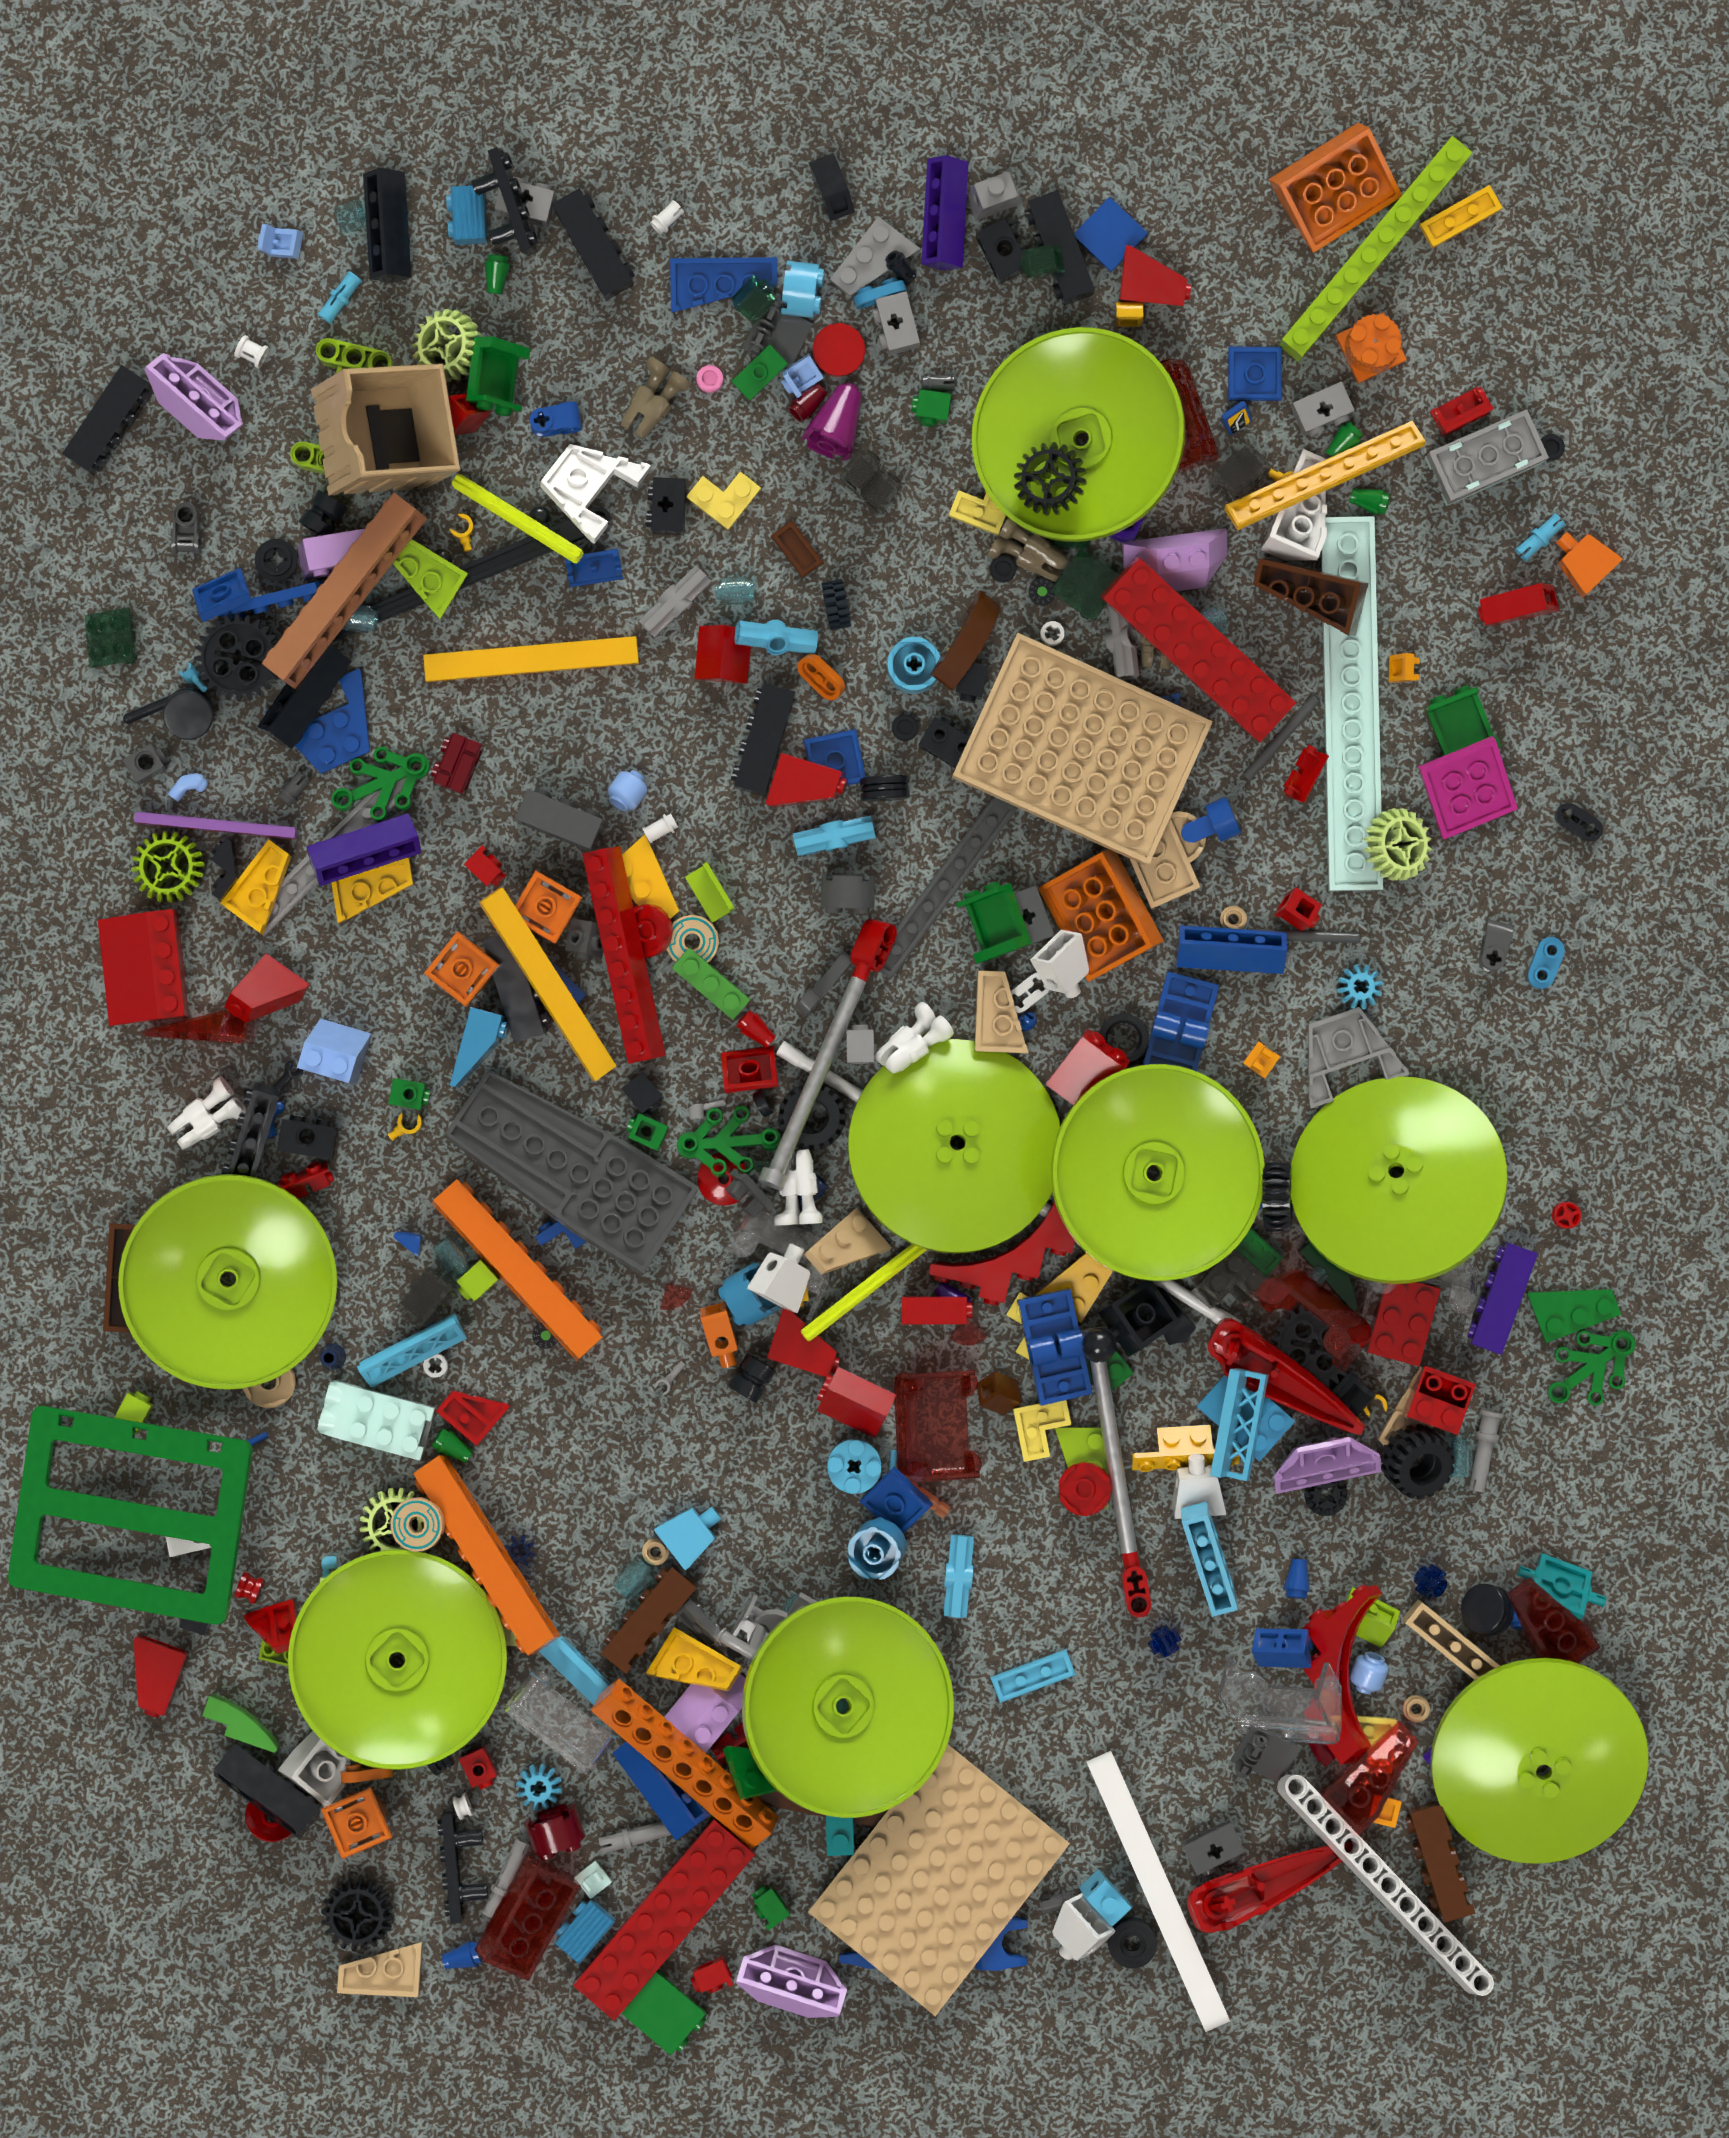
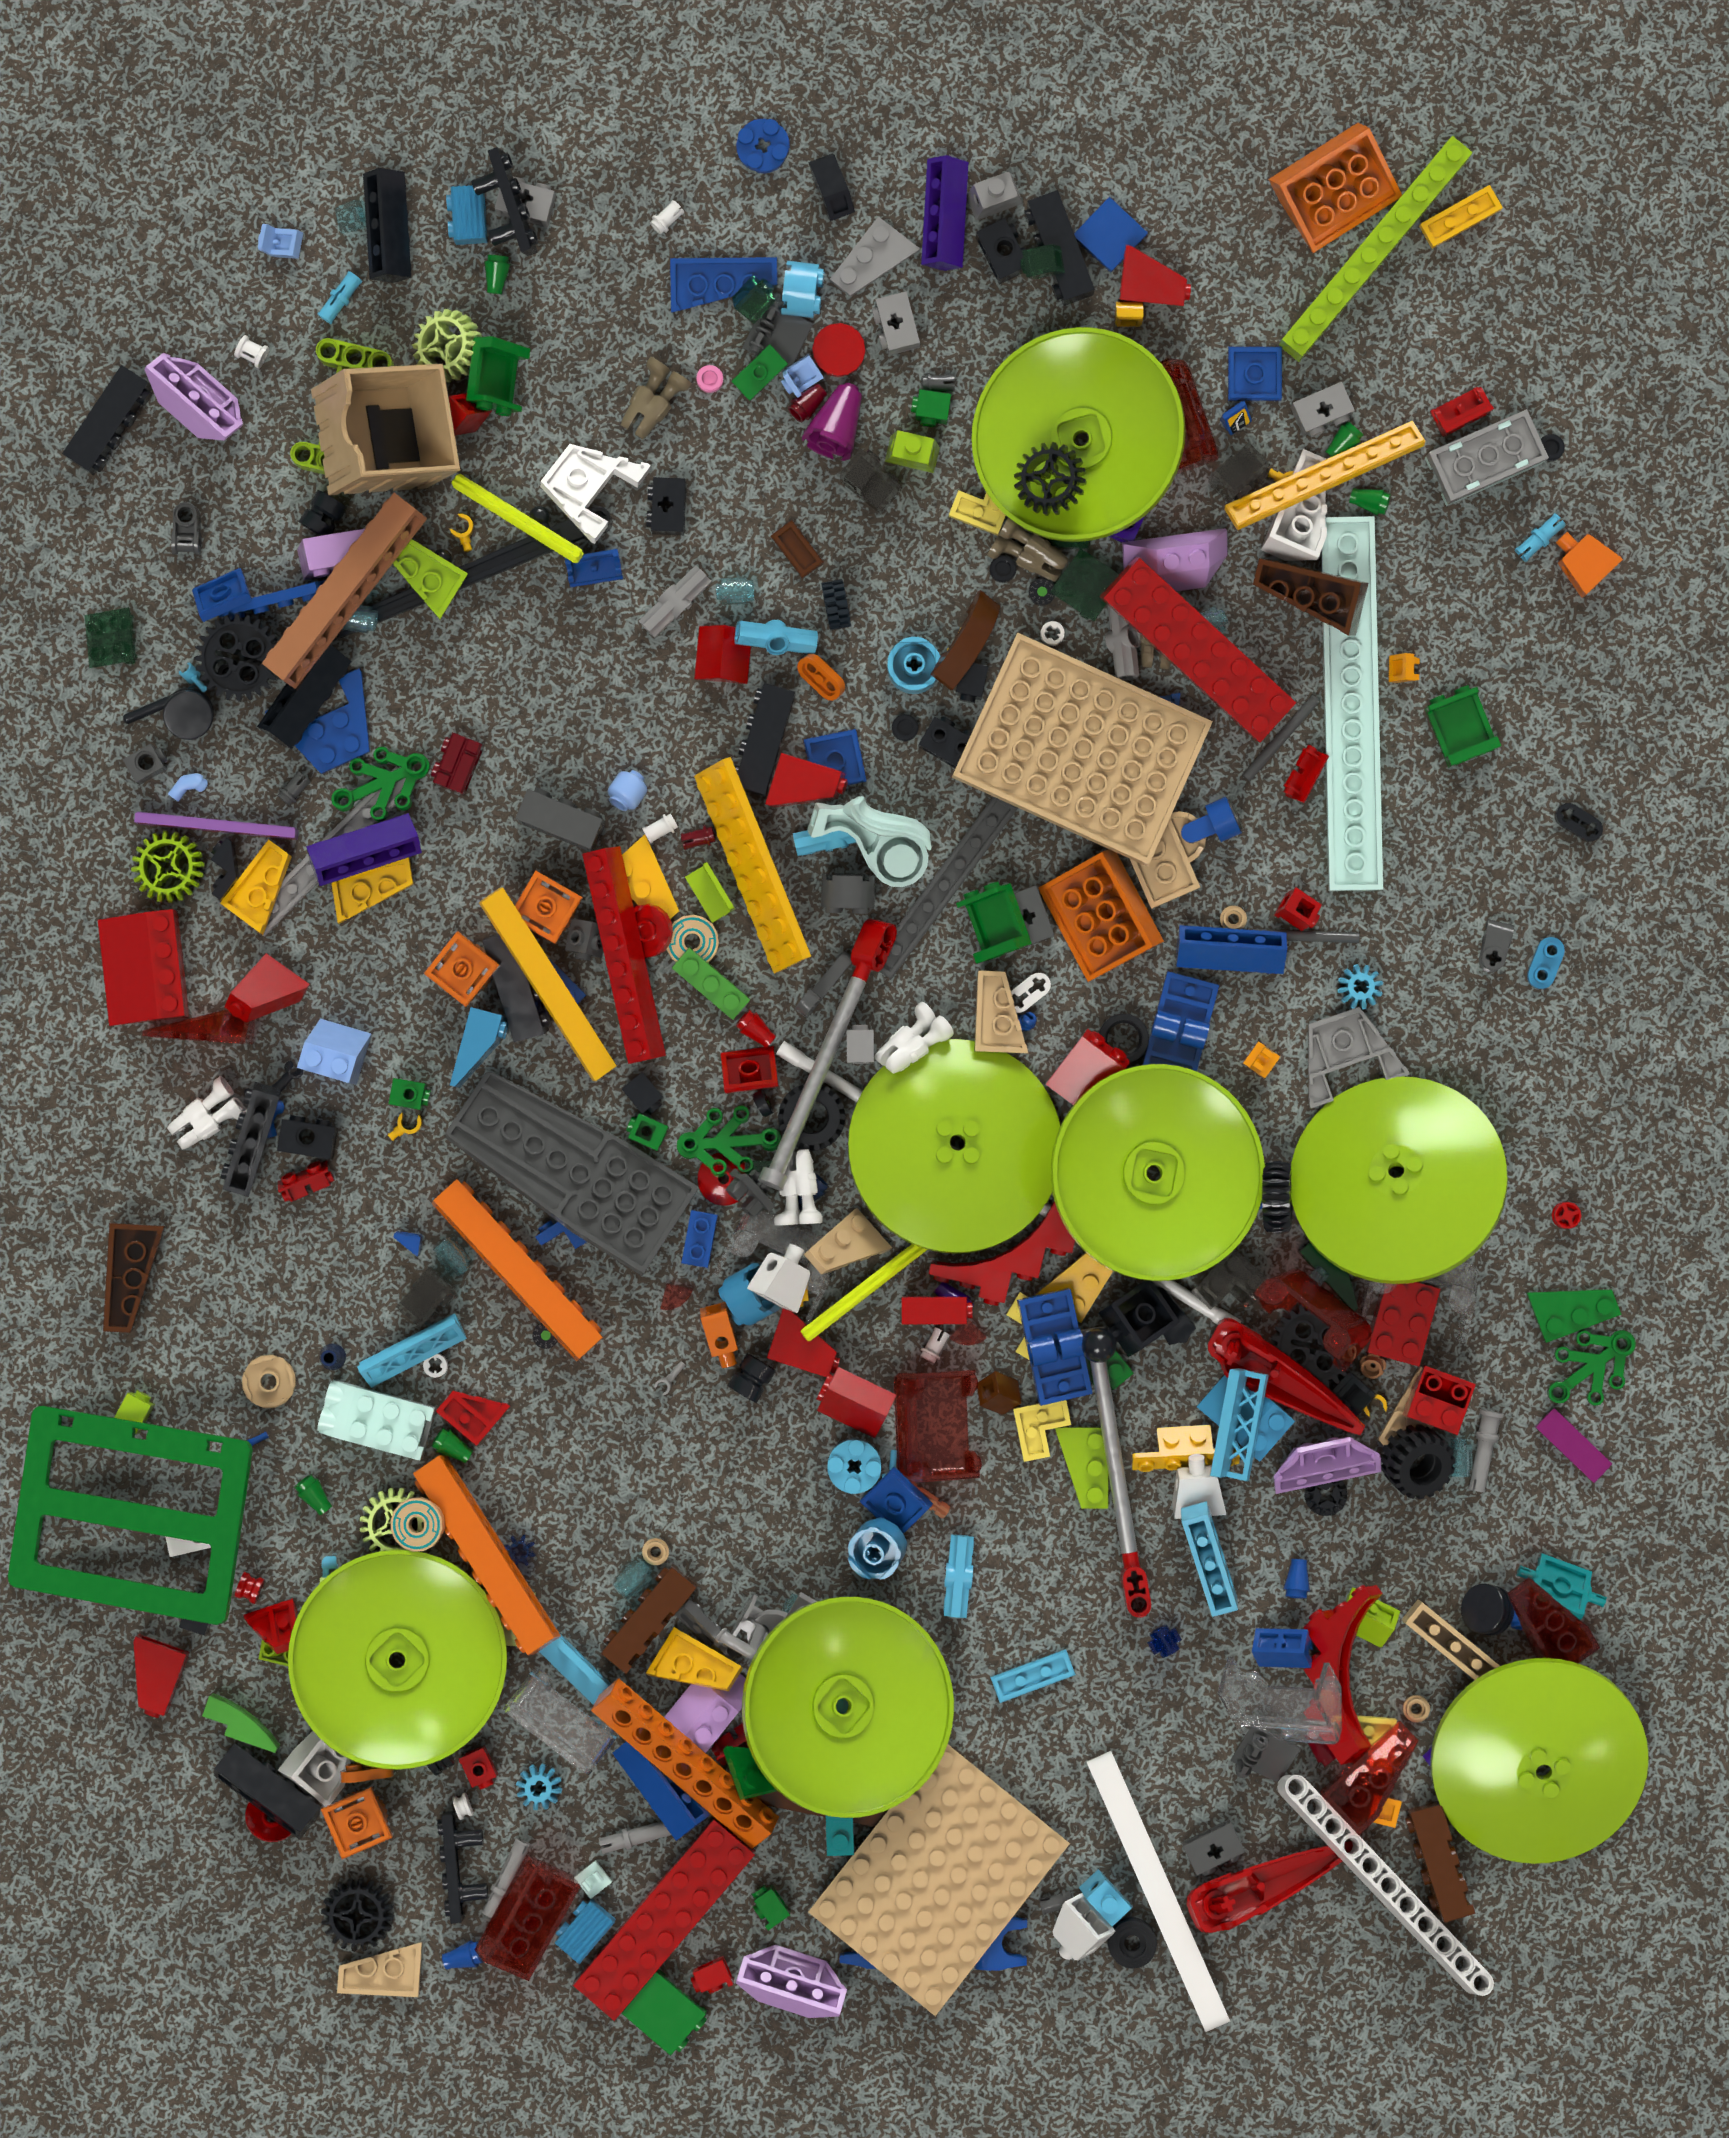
(218, 1331): lime dish -> none
(267, 551): black gear -> none
(312, 1493): none -> green cone
(477, 1281): lime brick -> none
(486, 867): red brick -> none
(531, 659): yellow tile -> none
(555, 1831): dark red brick -> none
(559, 419): blue piece -> none
(592, 243): black brick -> none
(688, 1534): medium azure torso -> none
(697, 1110): light grey hand -> none
(699, 837): none -> dark red pin
(699, 1239): none -> blue brick
(727, 505): light yellow plate -> none
(752, 865): none -> yellow plate
(770, 132): none -> blue plate
(867, 295): dark azure plate -> none
(884, 788): black head -> none
(890, 843): none -> light aqua animal
(896, 262): black pin -> none
(912, 451): none -> lime torso
(934, 1347): none -> white pin
(1062, 963): white torso -> none
(1085, 1489): red tile -> none
(1259, 1253): green plate -> none
(1369, 1672): light blue head -> none
(1370, 1371): none -> medium nougat plate
(1371, 346): orange piece -> none
(1393, 828): yellowish green gear -> none
(1430, 1581): clear blue gear -> none
(1468, 787): dark pink plate -> none
(1502, 1297): dark purple brick -> none
(1518, 604): red slope -> none
(1573, 1445): none -> magenta tile

